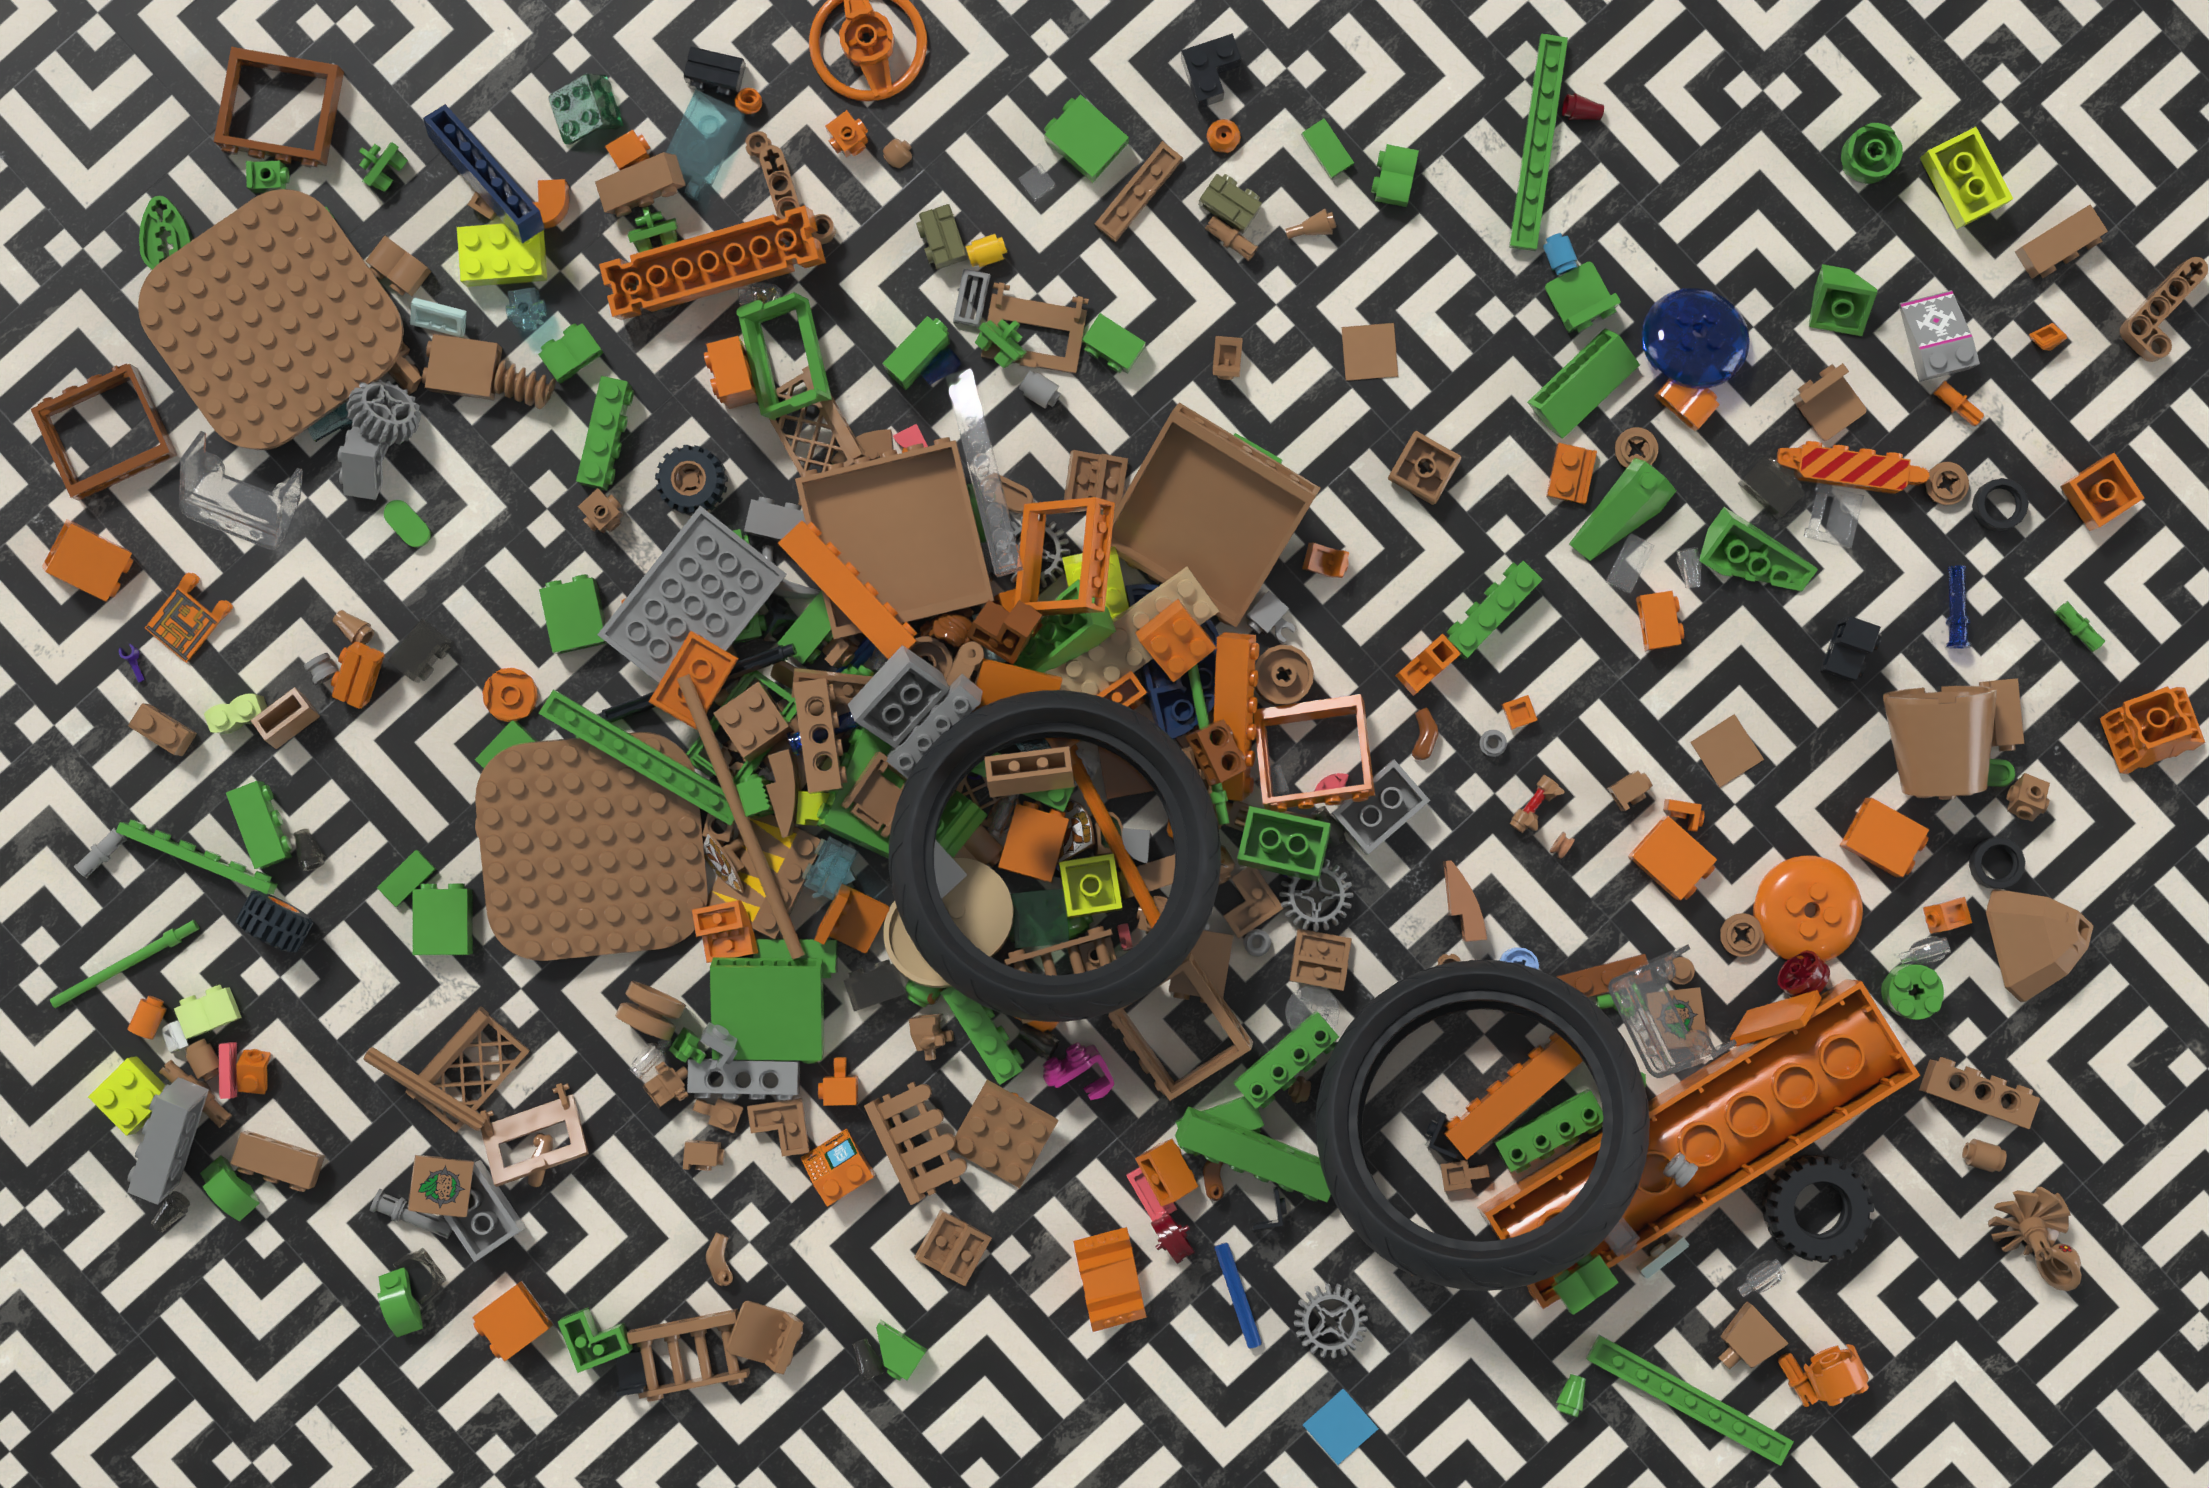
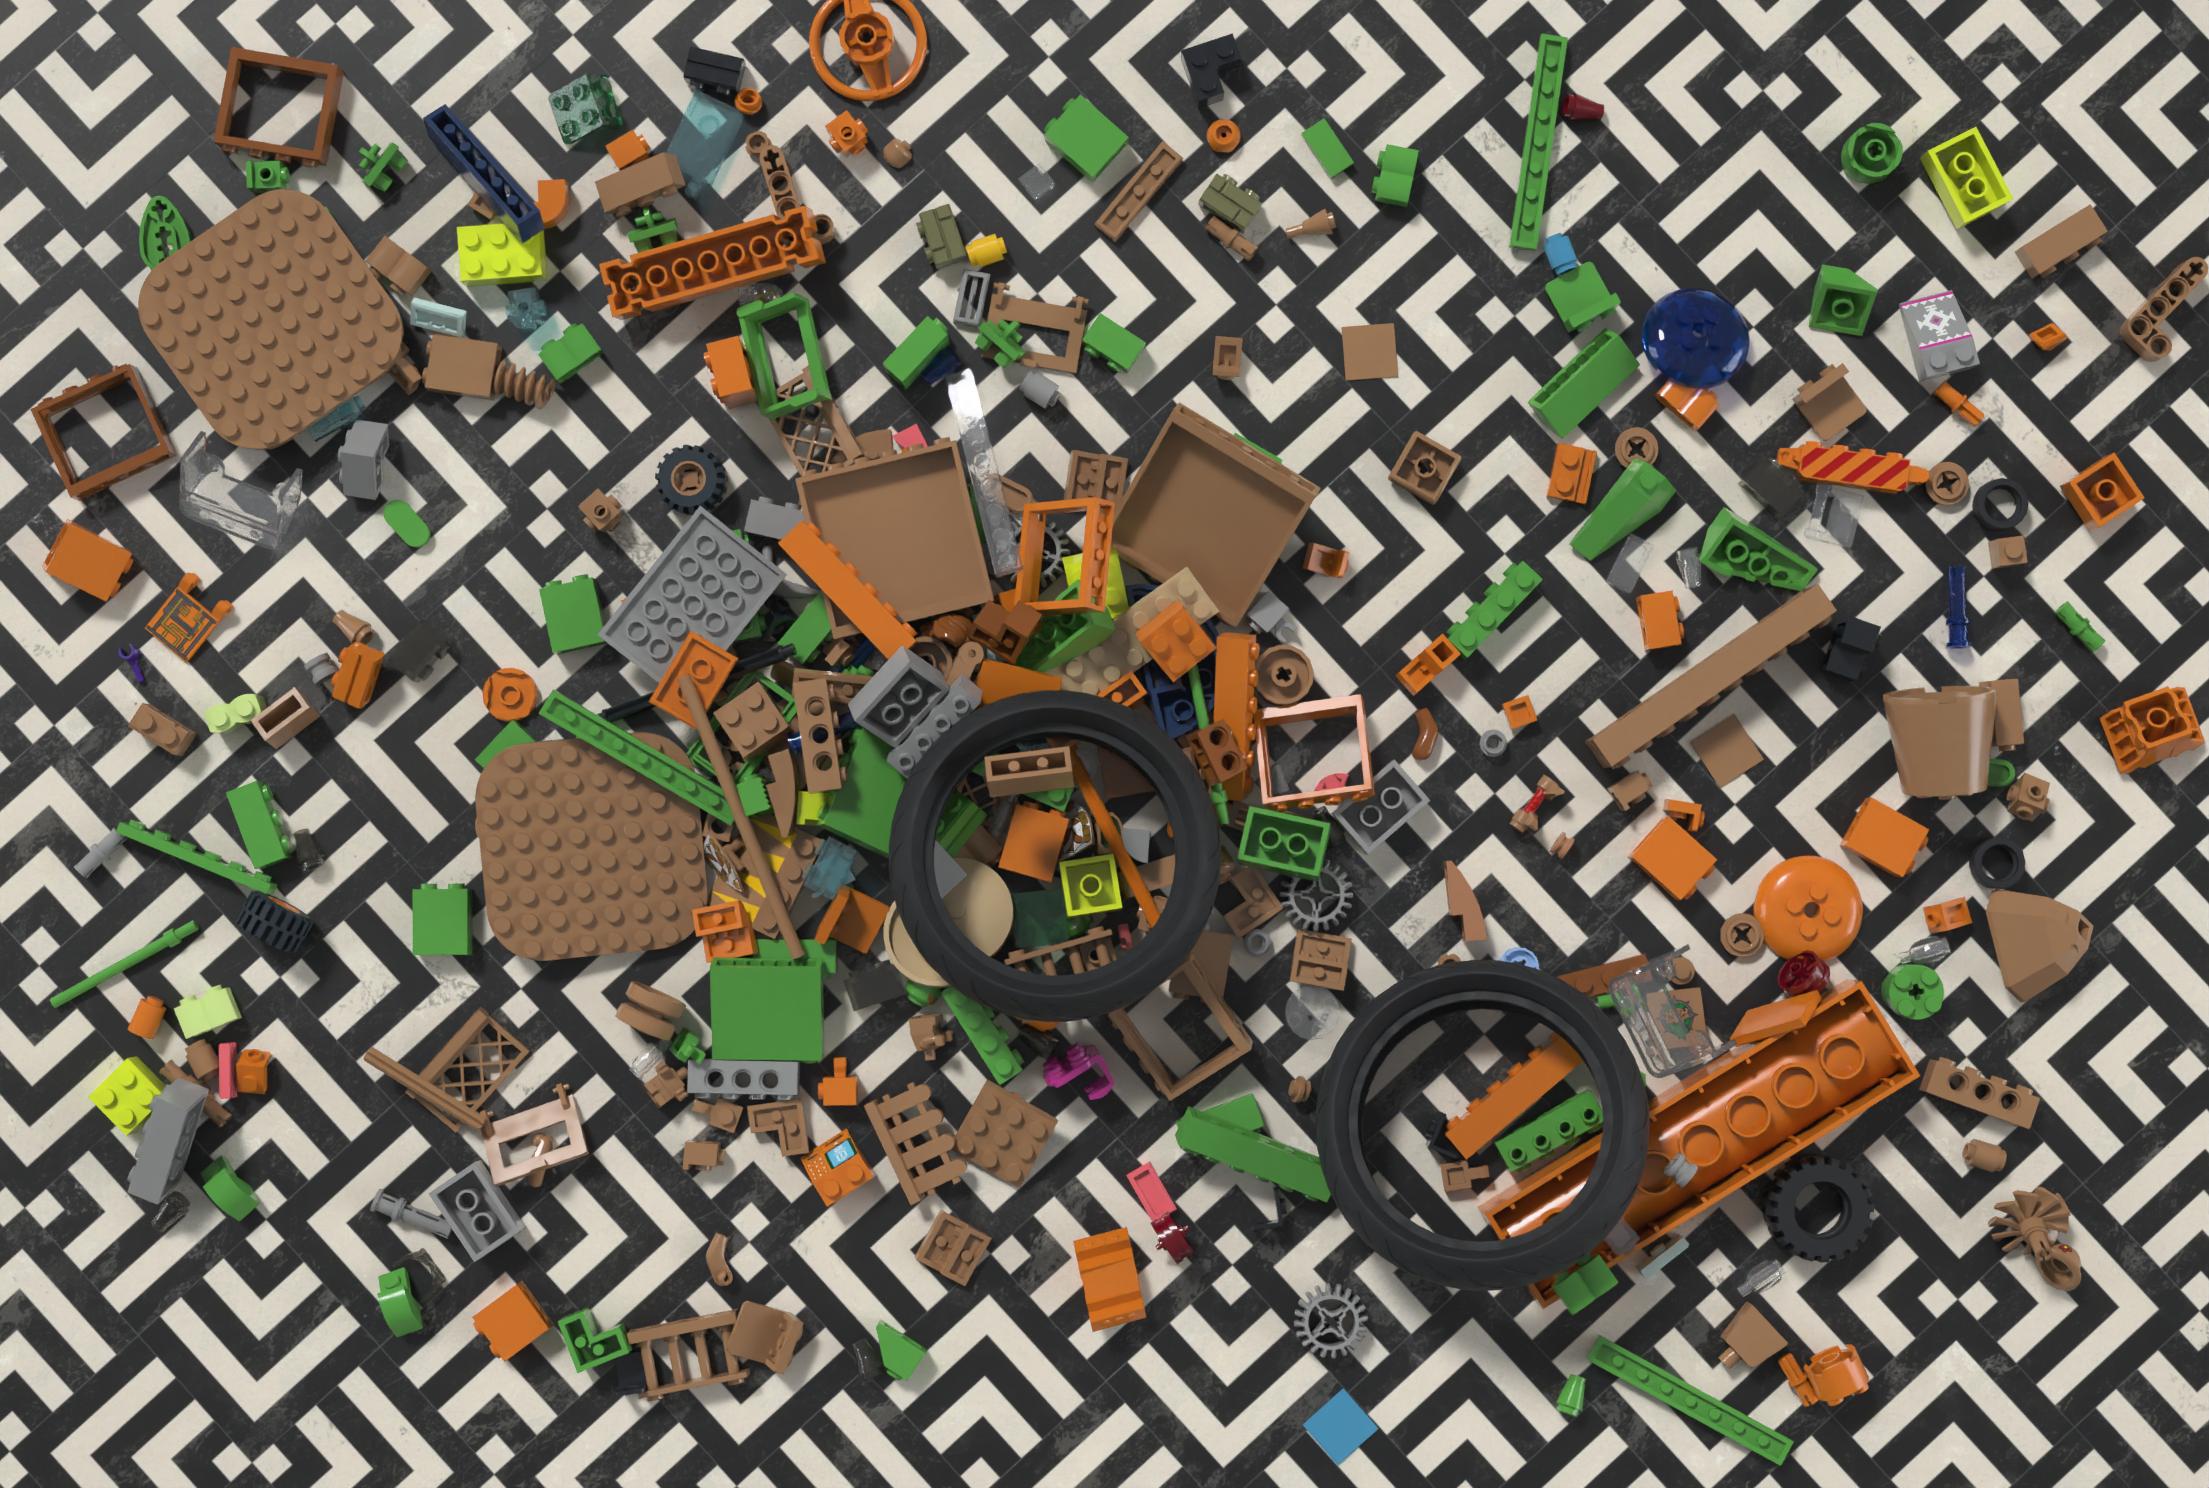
(174, 1037): white tile -> none
(277, 1161): medium nougat brick -> none
(383, 412): light grey gear -> none
(406, 877): bright green tile -> none
(440, 1186): medium nougat slope -> none
(604, 433): bright green brick -> none
(720, 1040): light grey bracket -> none
(874, 795): medium nougat container -> none
(1167, 1172): orange brick -> none
(1212, 1180): dark orange arm -> none
(1238, 1295): blue axle -> none
(1287, 1059): bright green brick -> none
(1715, 673): none -> medium nougat brick
(2007, 552): none -> medium nougat brick

